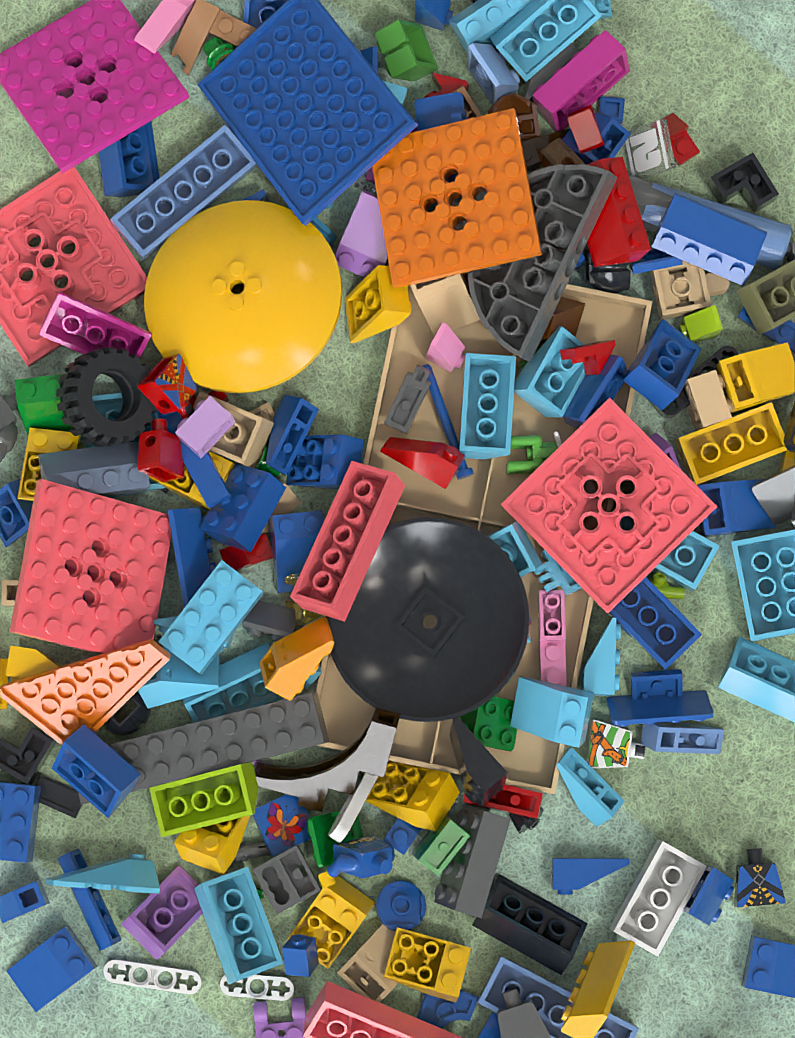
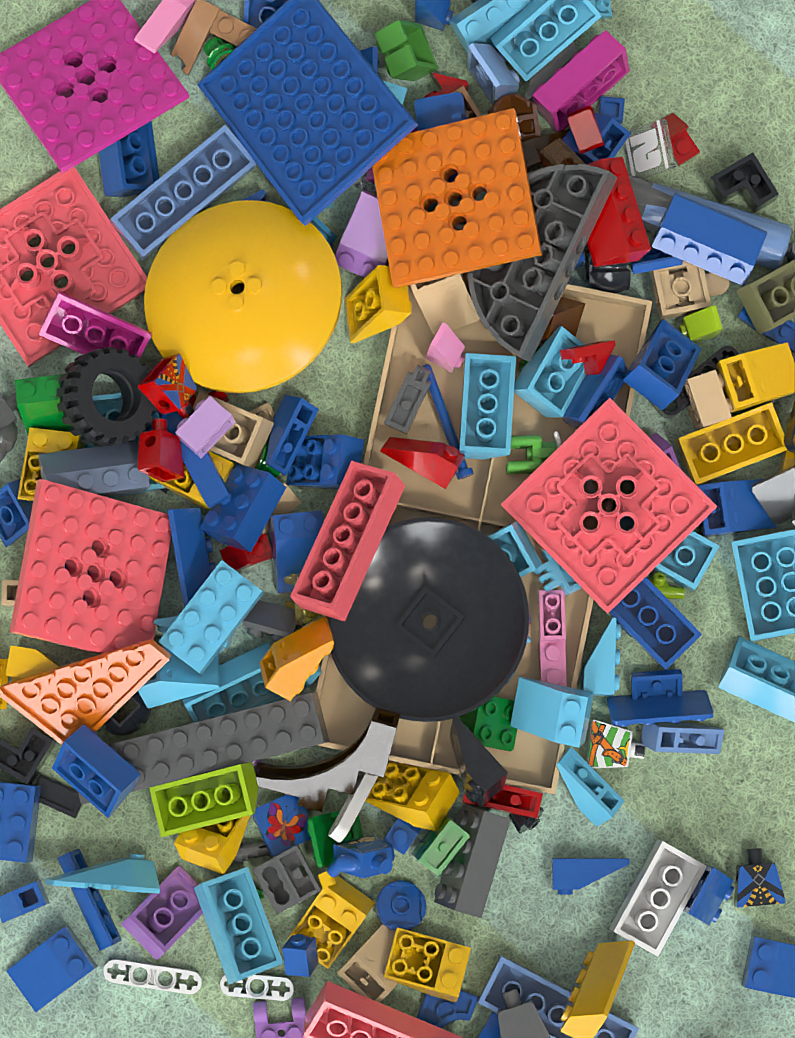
(531, 925): black slope -> none

